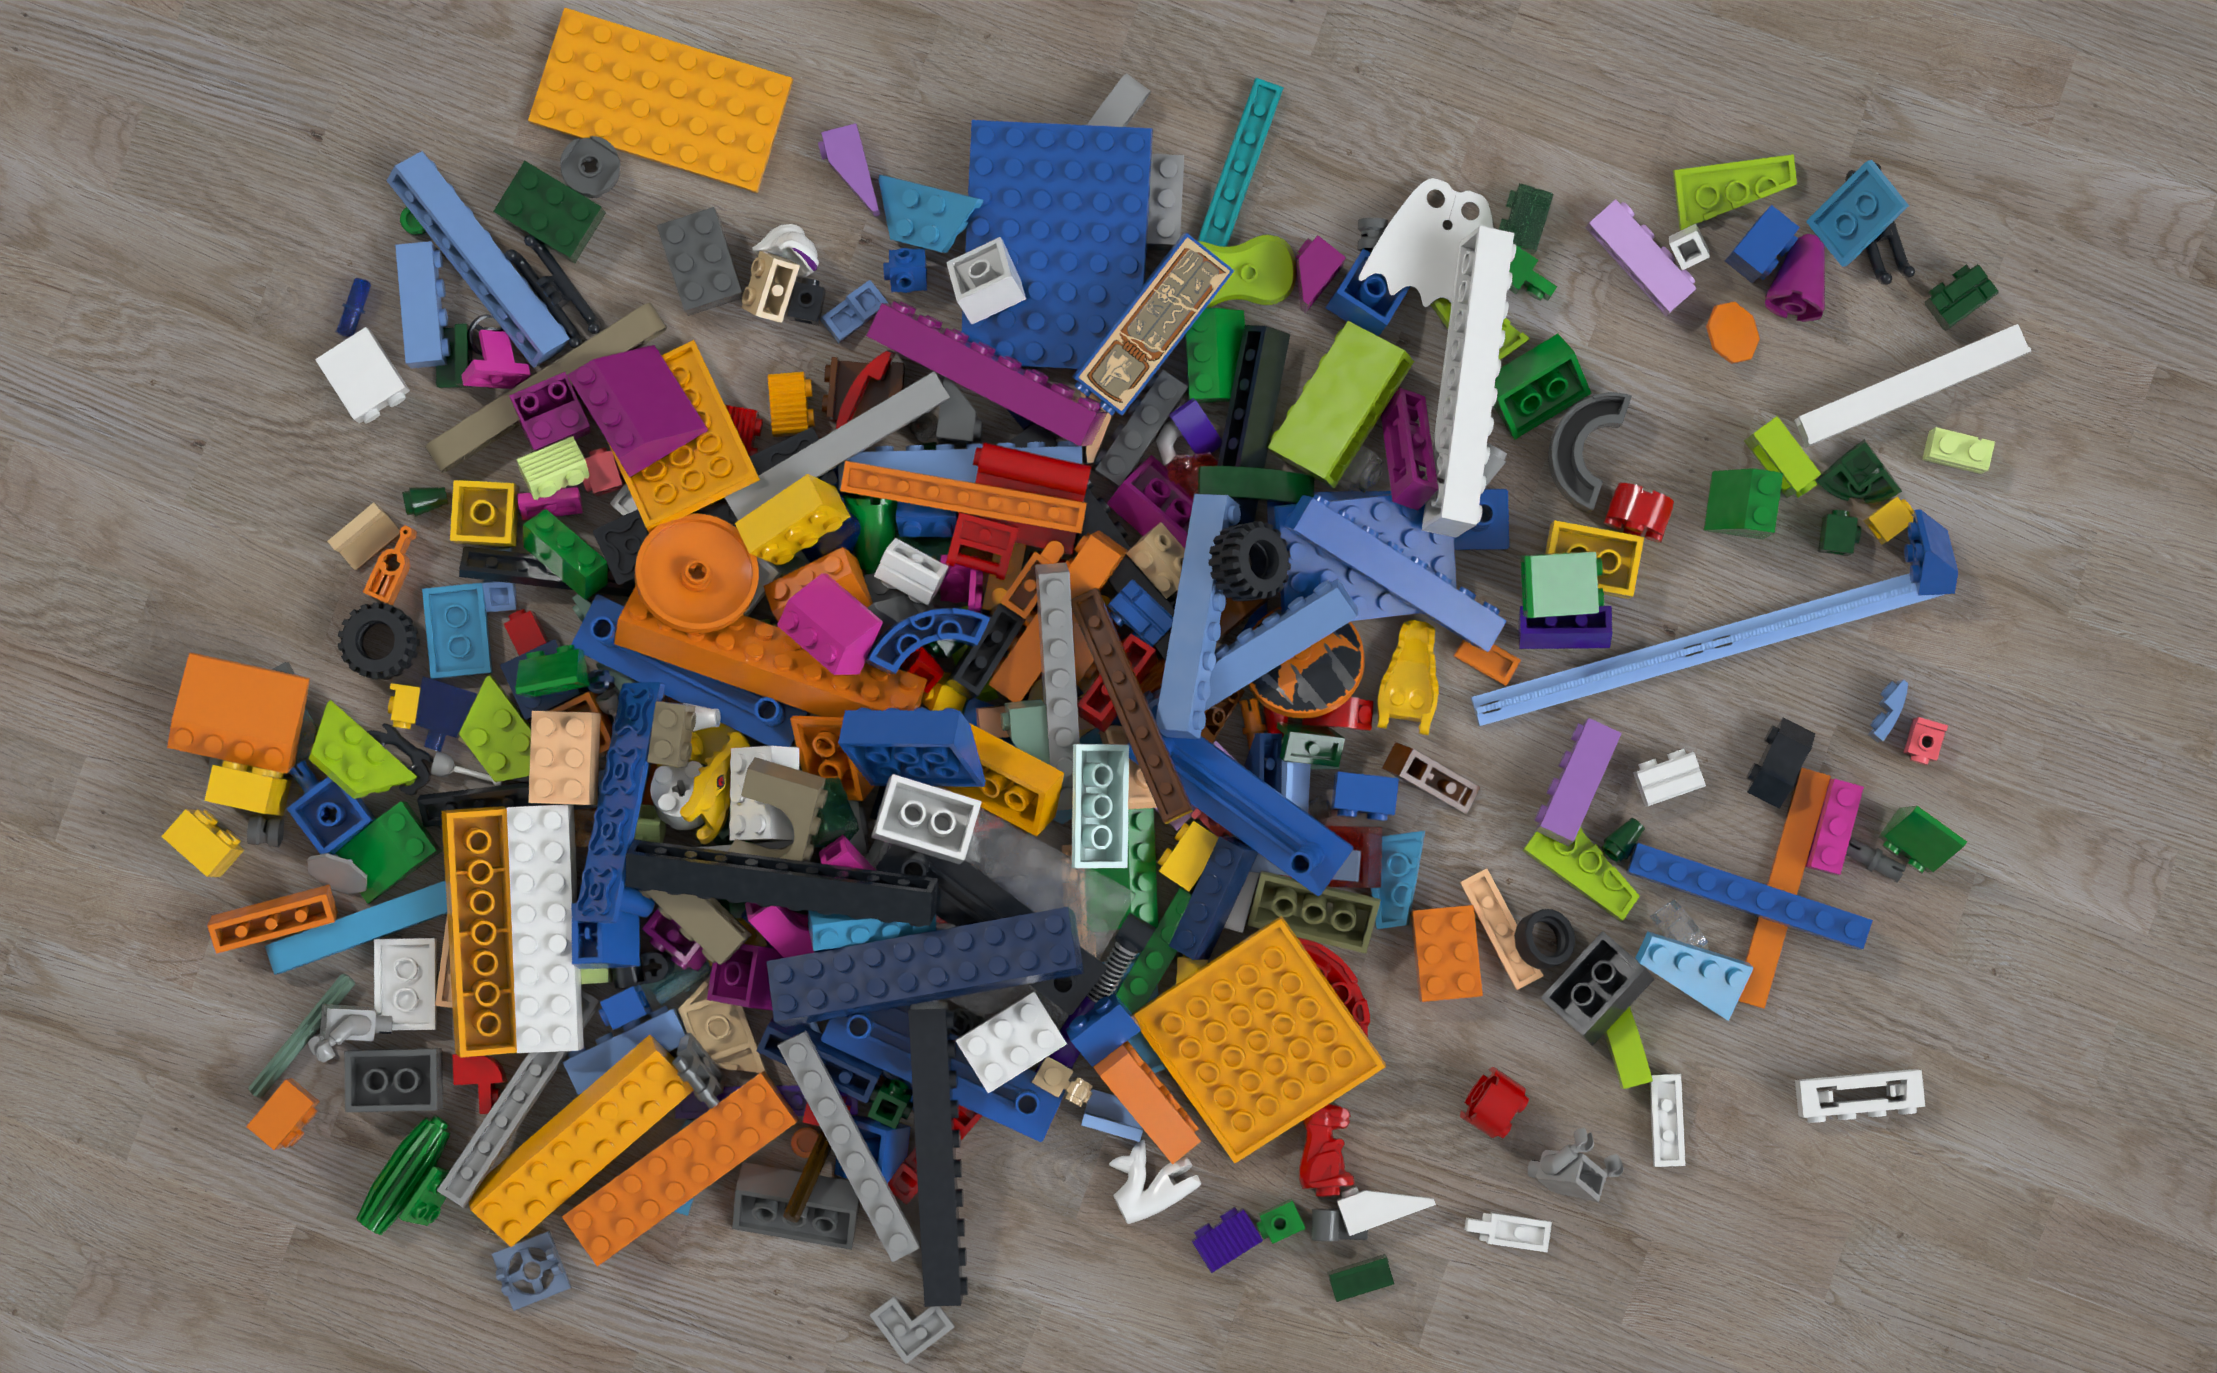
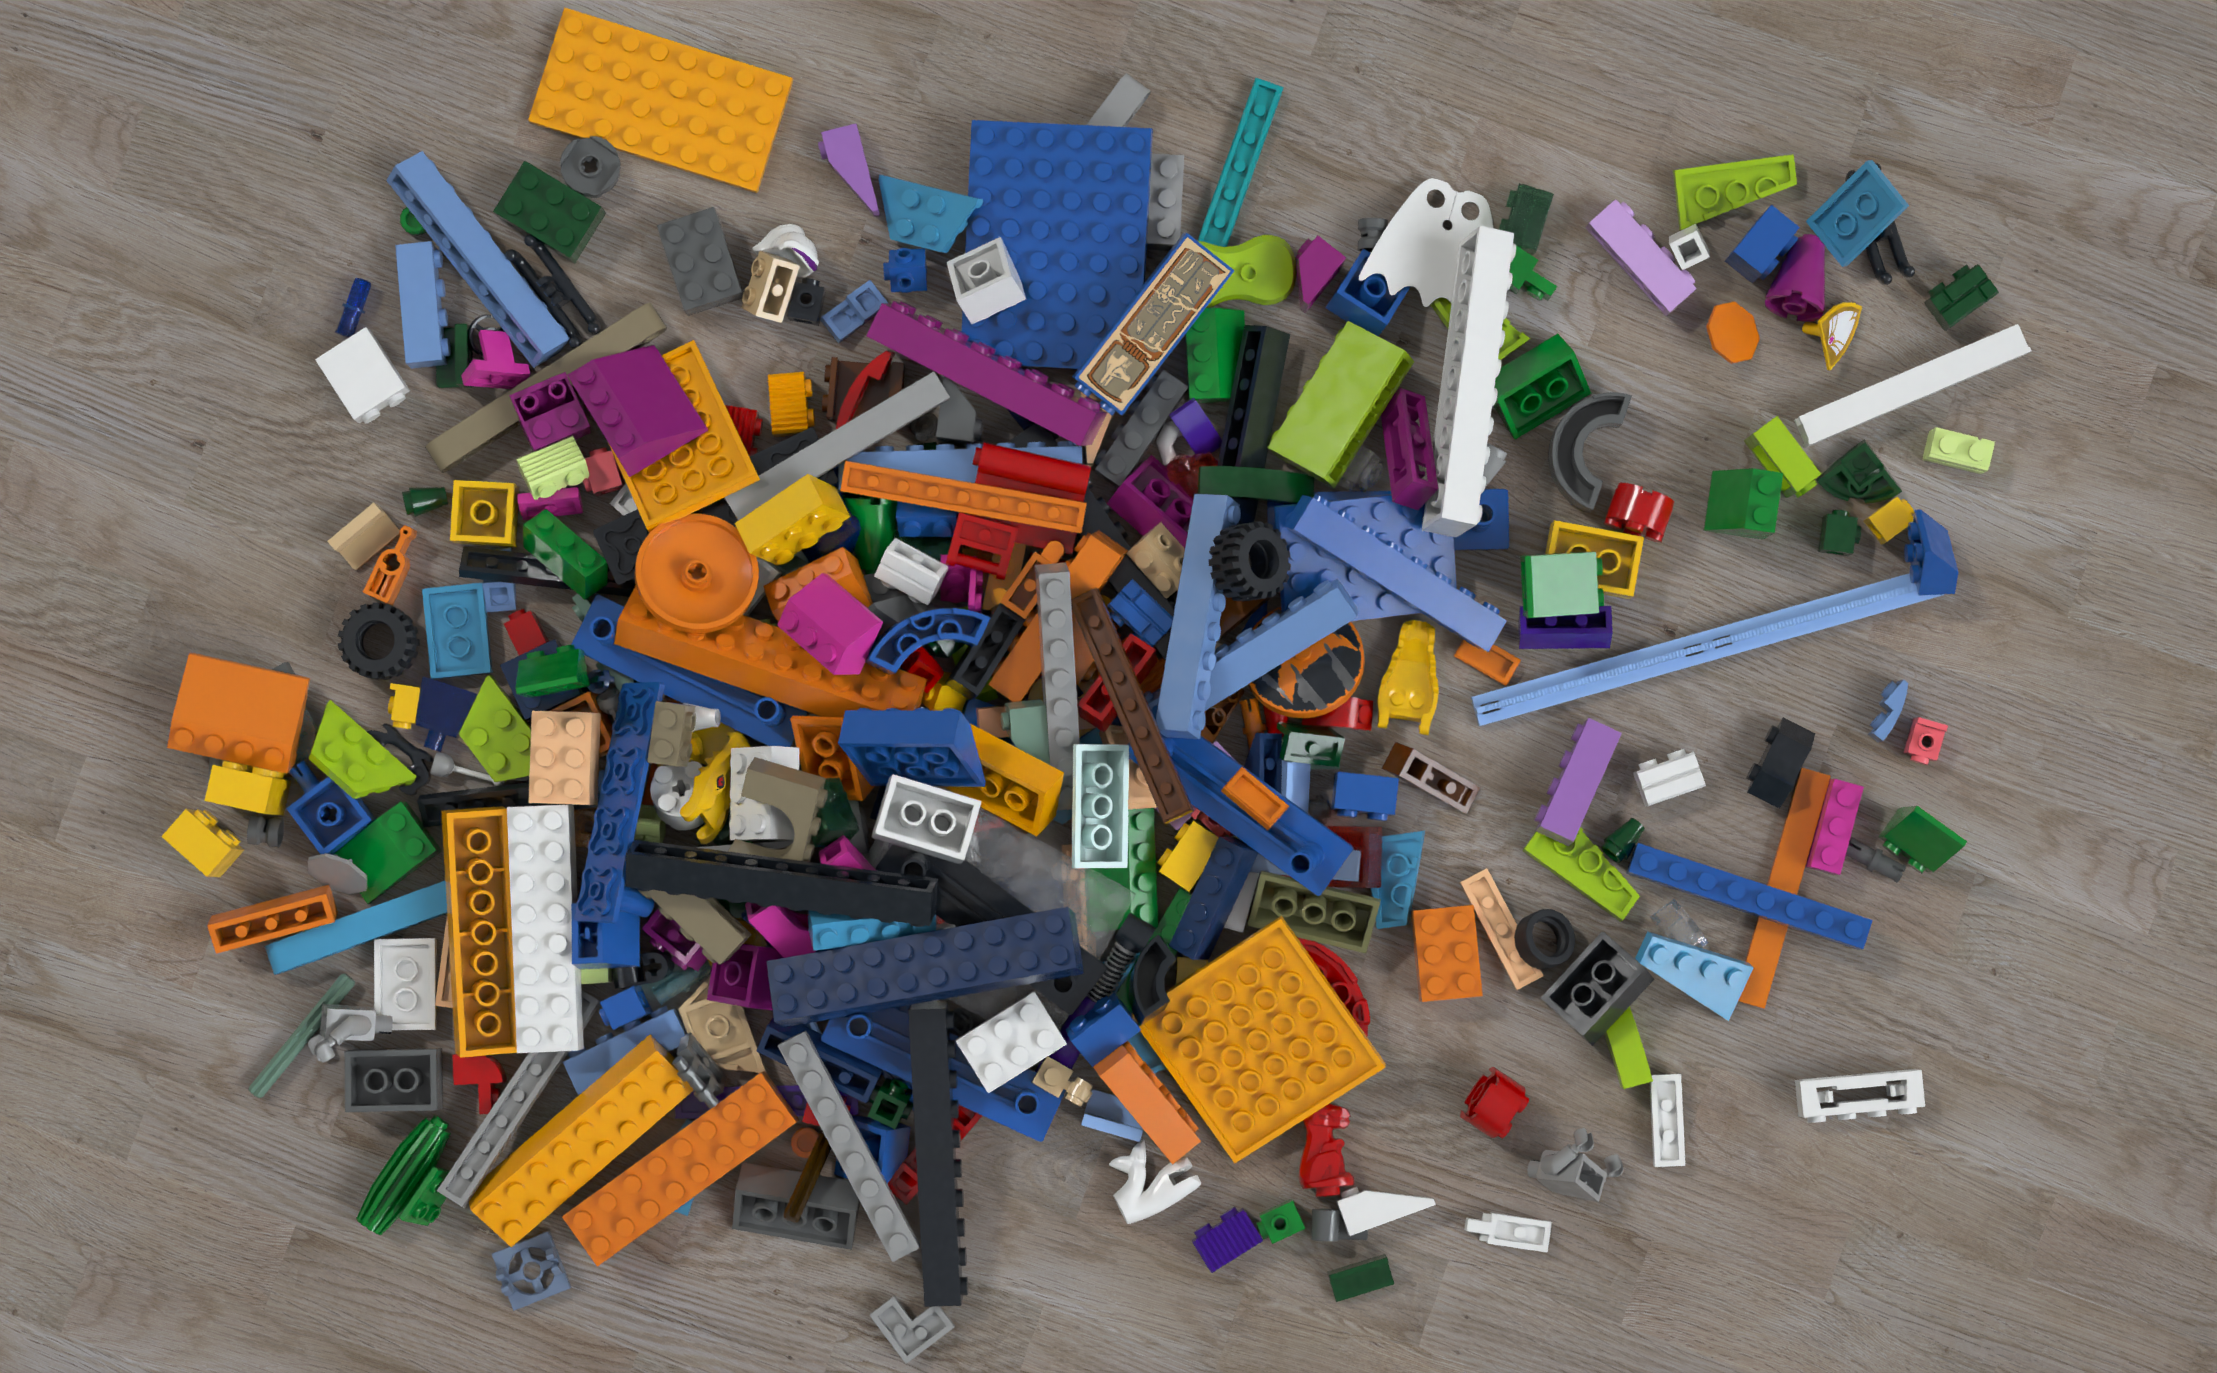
(284, 1115): orange brick -> none
(1147, 982): none -> black brick
(1255, 798): none -> orange tile
(1836, 330): none -> shield

